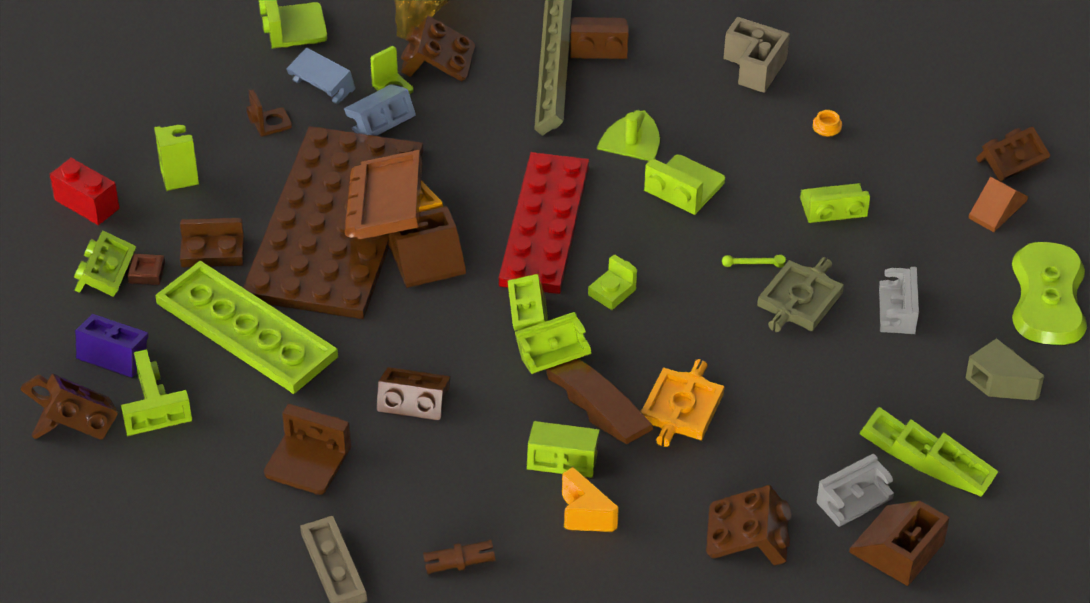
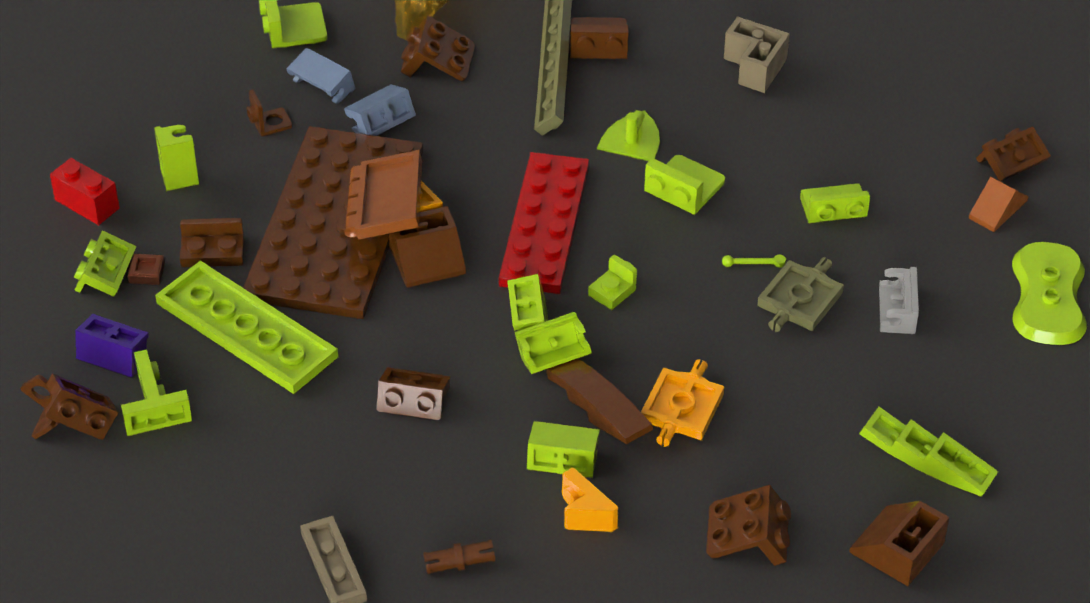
(309, 450): reddish brown bracket -> none
(385, 70): lime bracket -> none
(827, 123): light orange plate -> none
(855, 490): light grey hinge -> none
(1003, 373): olive slope -> none

